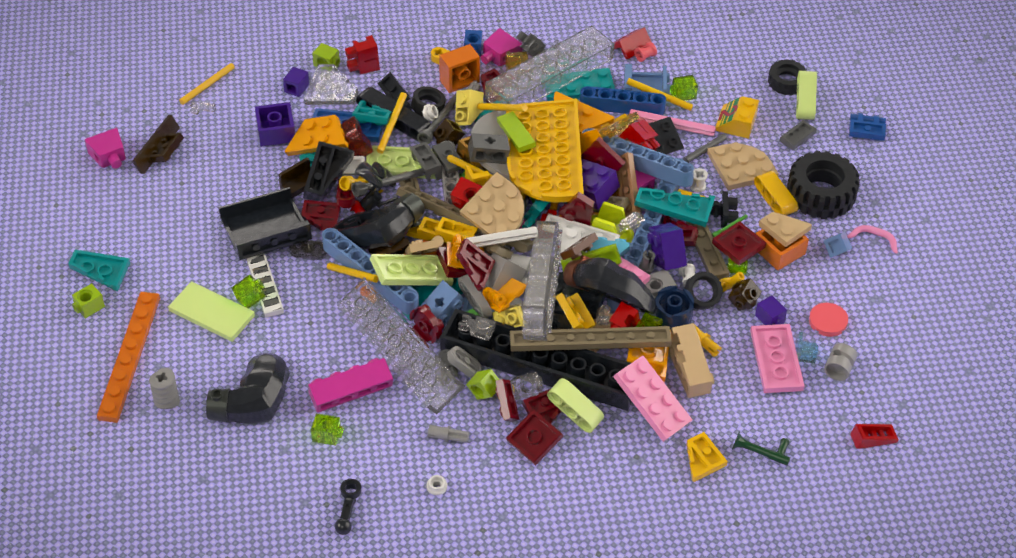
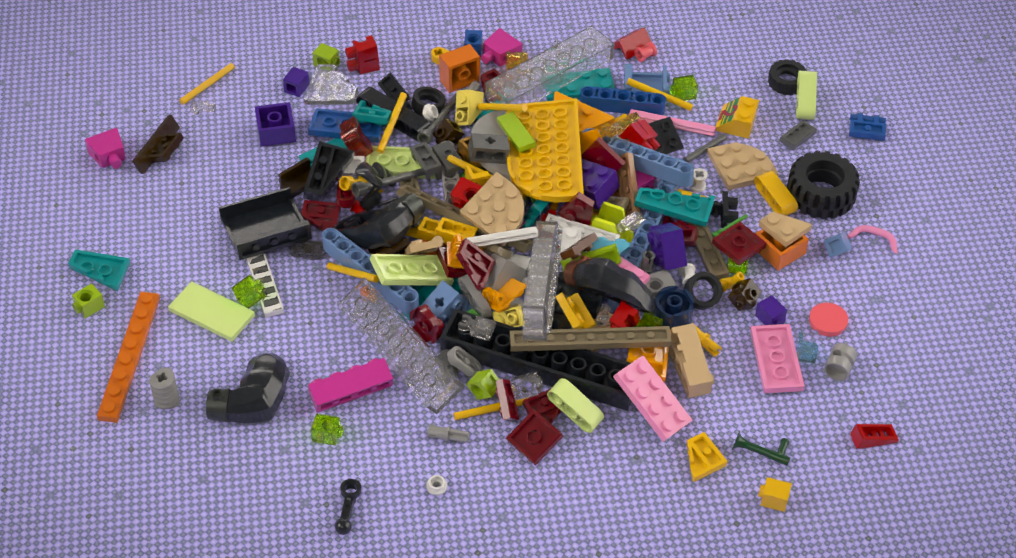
(317, 129): light orange wing -> none
(481, 410): none -> yellow bar
(531, 43): dark grey gear -> none
(775, 494): none -> yellow brick

